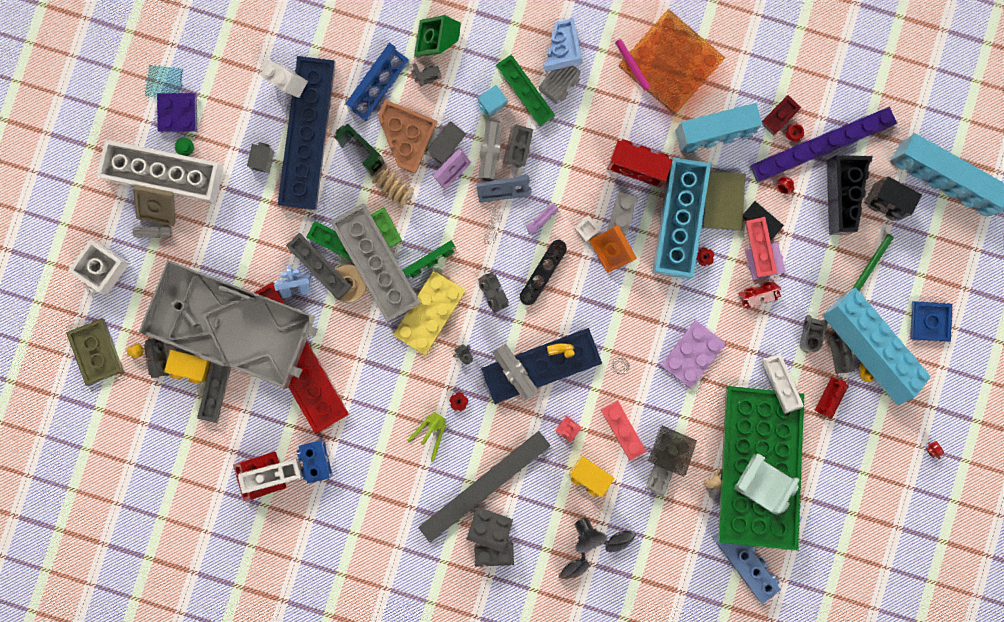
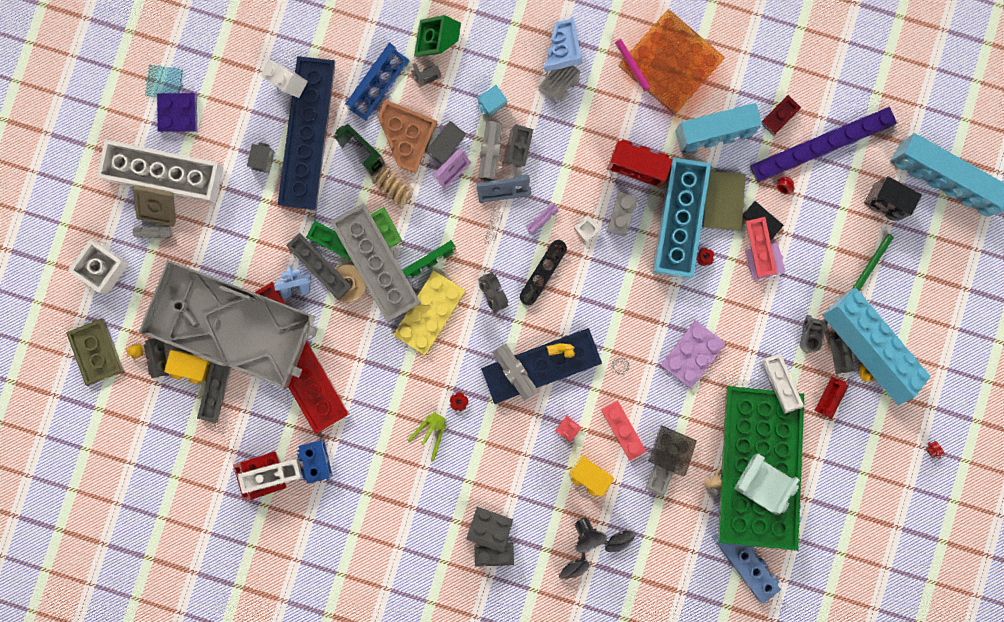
(184, 146): green plate -> none
(463, 354): dark grey hinge -> none
(484, 486): dark grey tile -> none
(525, 90): green plate -> none
(612, 249): orange plate -> none
(768, 291): red hinge -> none
(799, 132): red plate -> none
(846, 191): black wedge -> none
(931, 321): blue tile -> none

